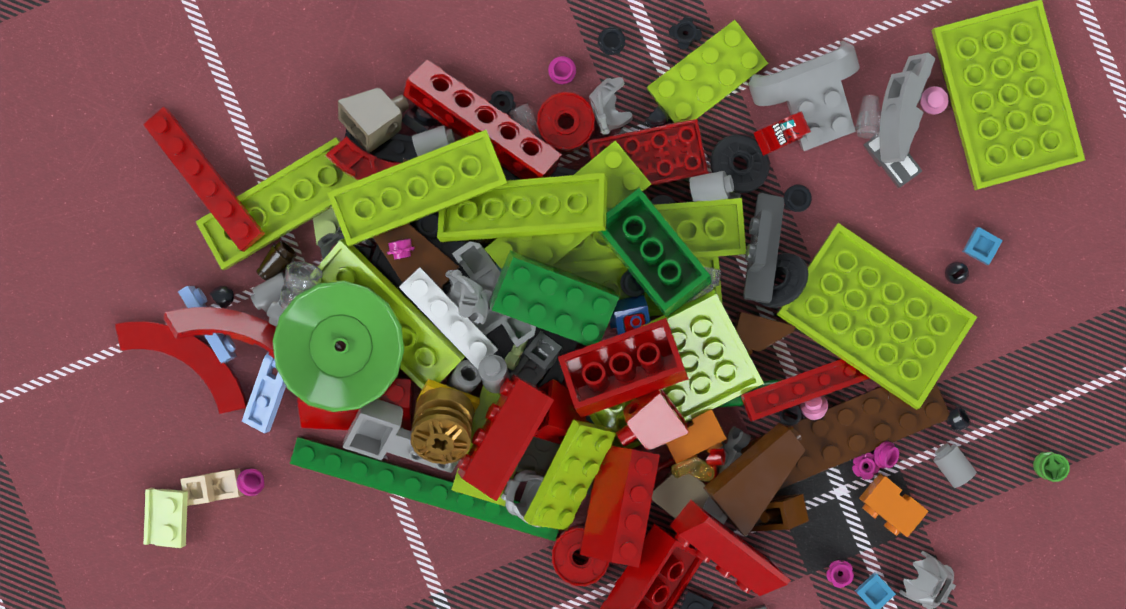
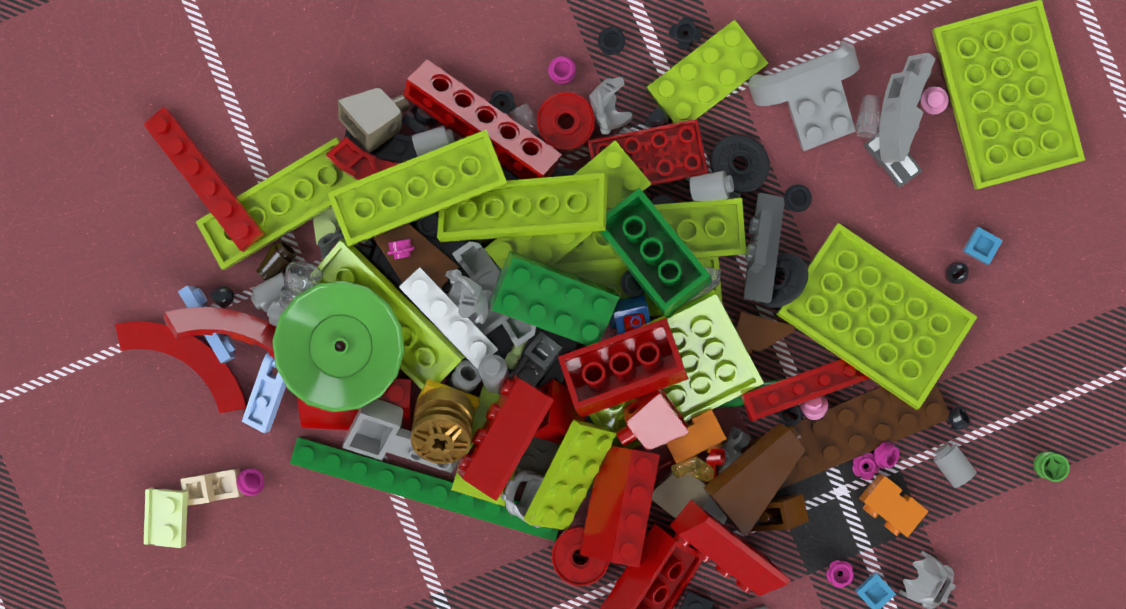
(782, 133): red leg -> none

